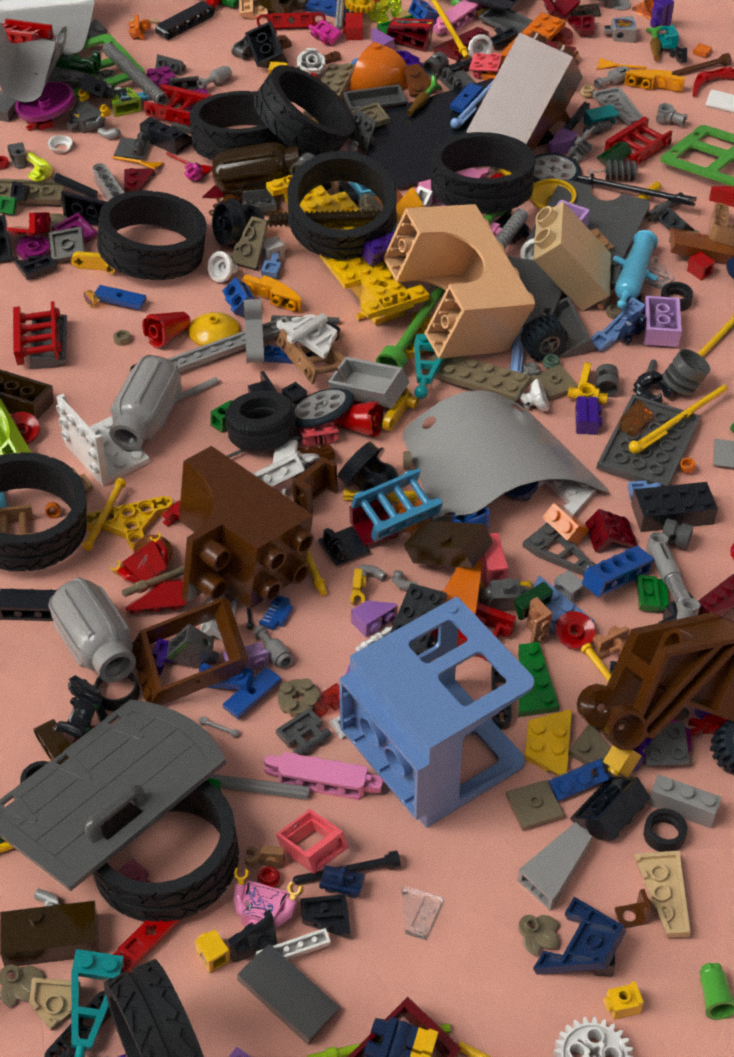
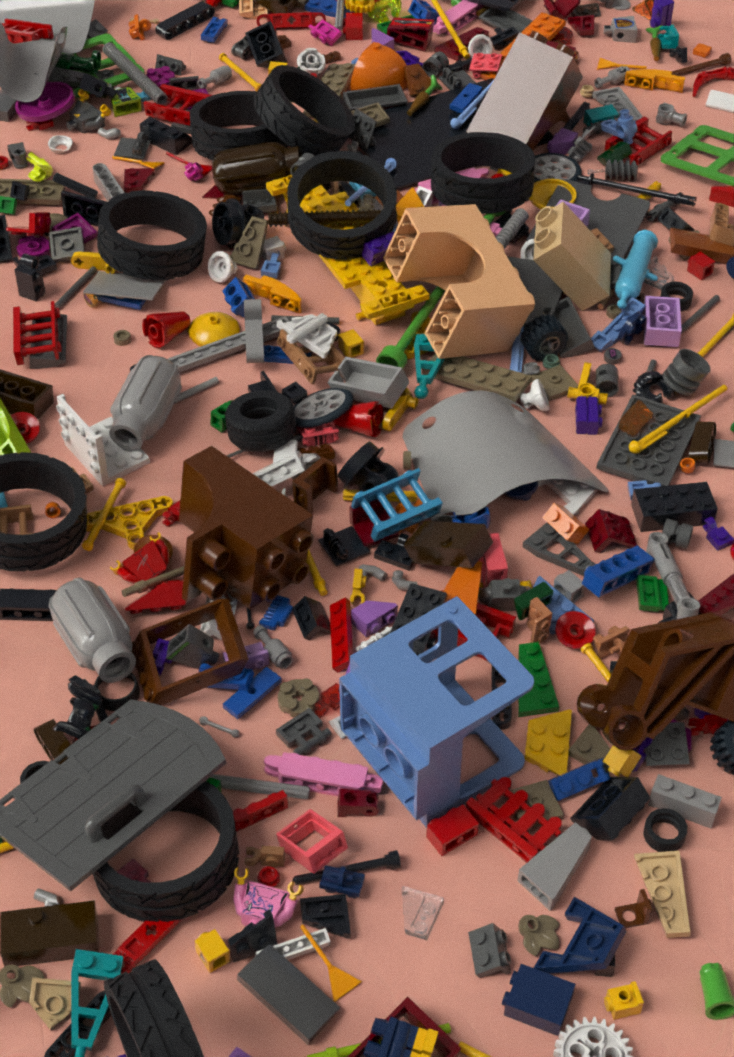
(29, 279): none -> black hinge
(76, 287): none -> dark grey bar
(123, 286): none -> light grey piece
(213, 29): none -> blue plate
(223, 58): none -> yellow bar
(260, 810): none -> red hinge
(311, 617): none -> black panel
(340, 981): none -> light orange piece
(341, 634): none -> red plate
(350, 343): none -> yellow brick
(357, 802): none -> dark red leg
(390, 163): none -> light blue bar
(394, 553): none -> black plate
(452, 829): none -> red brick
(489, 950): none -> dark grey bracket
(512, 836): none -> red fence
(538, 999): none -> dark blue brick
(612, 356): none -> dark grey tile
(623, 128): none -> medium blue piece
(699, 313): none -> dark grey bar
(703, 442): none -> dark brown beam
(717, 536): none -> dark purple plate

